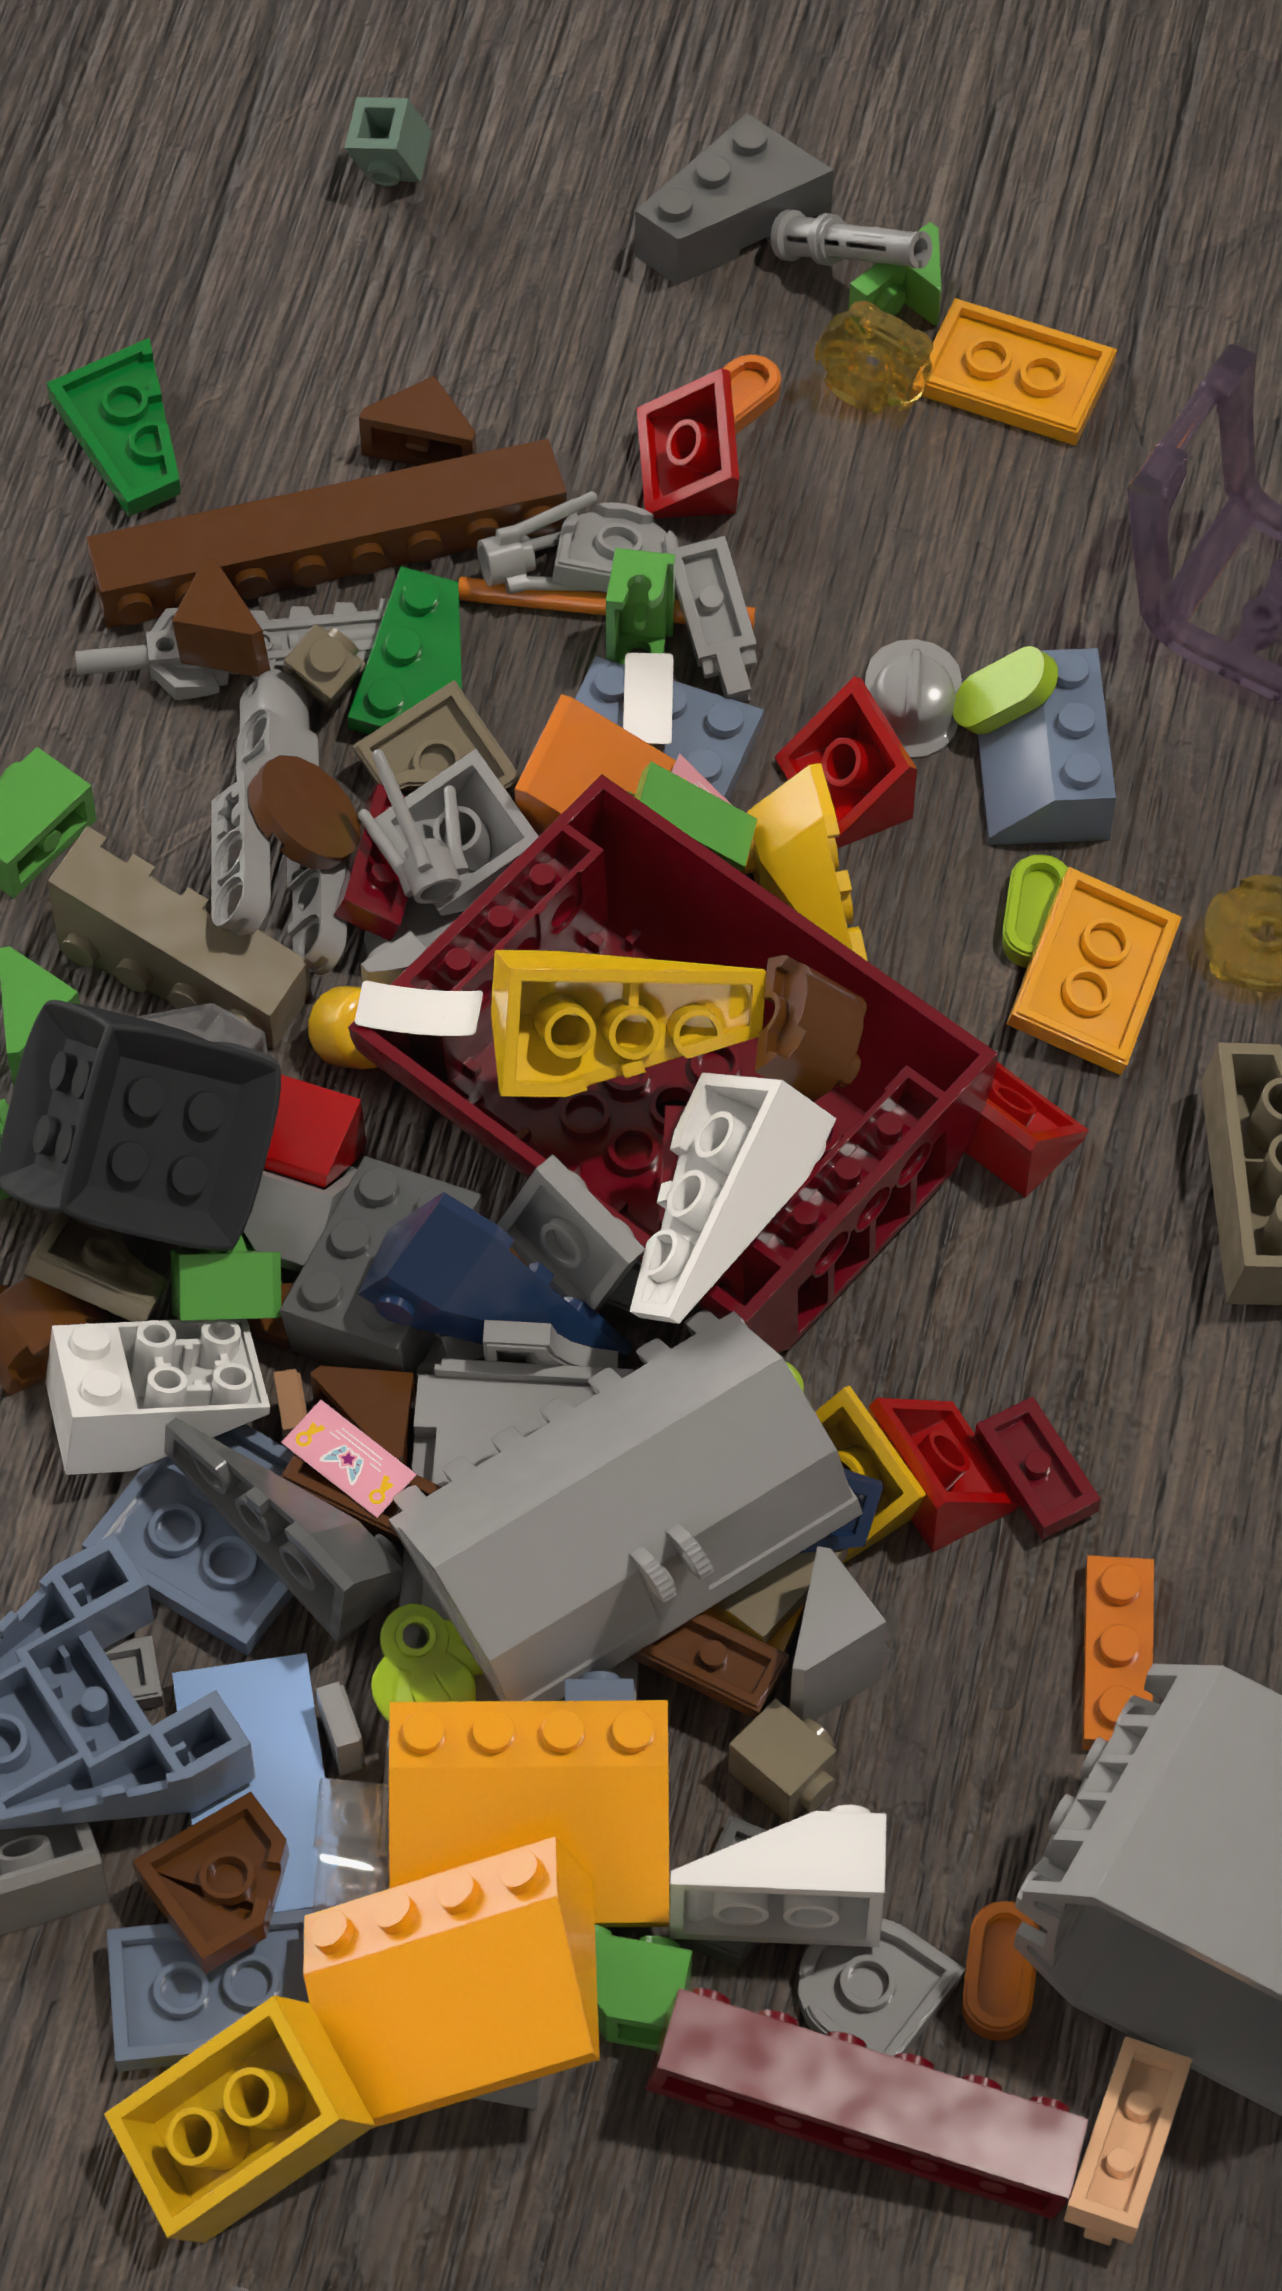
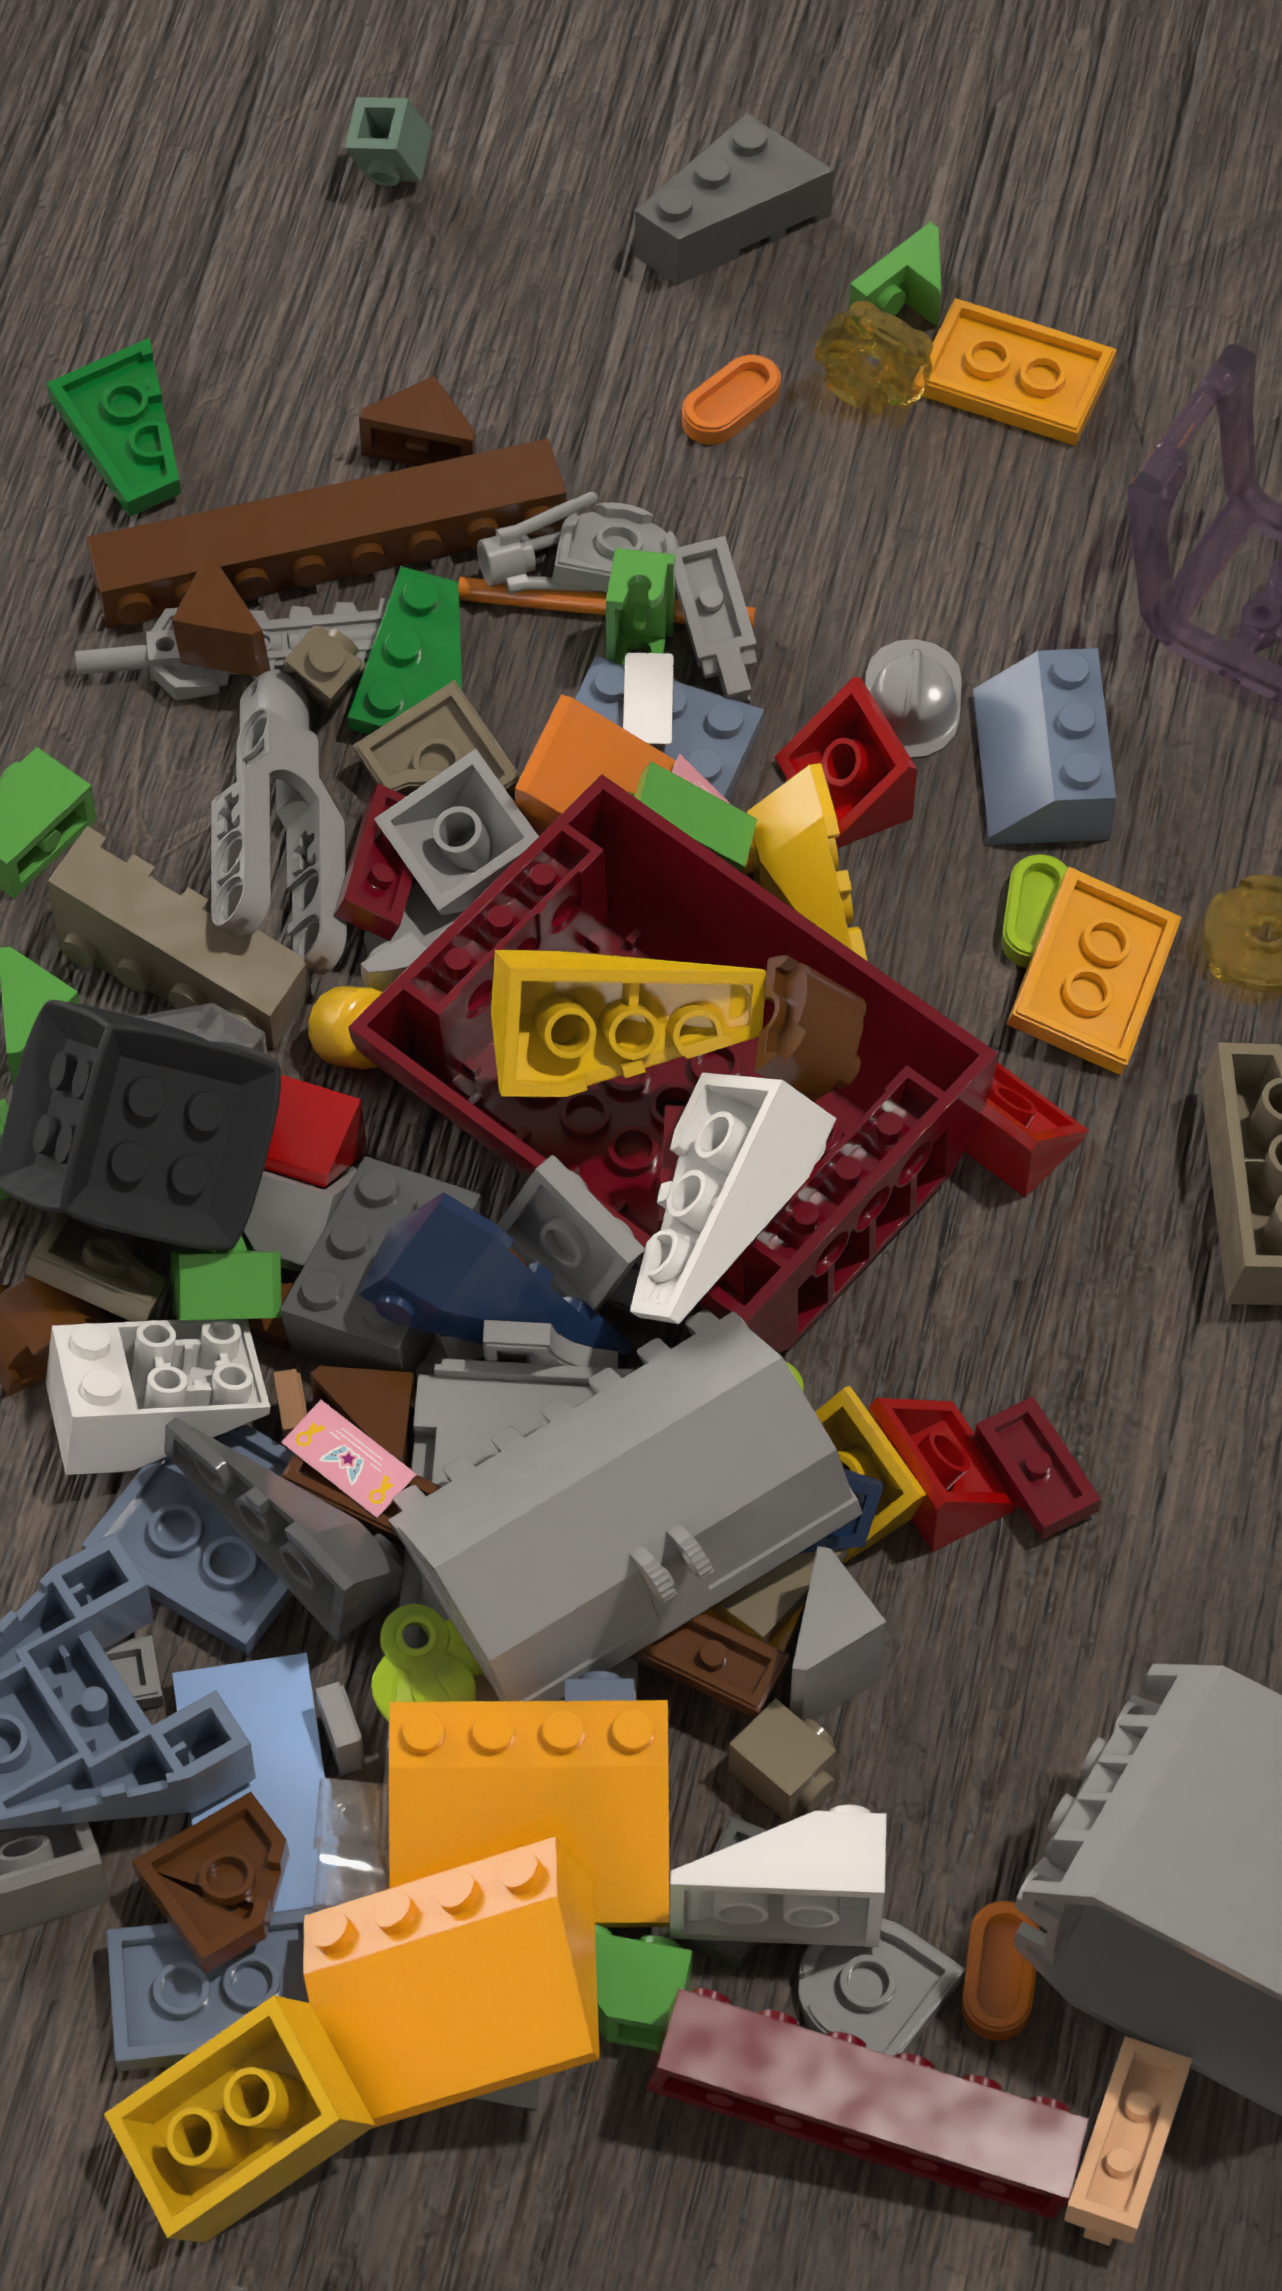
(304, 812): reddish brown tile -> none
(418, 1010): white sticker -> none
(429, 869): light grey plant -> none
(690, 450): red slope -> none
(830, 240): light grey pin -> none
(1005, 690): lime tile -> none
(1115, 1640): orange plate -> none

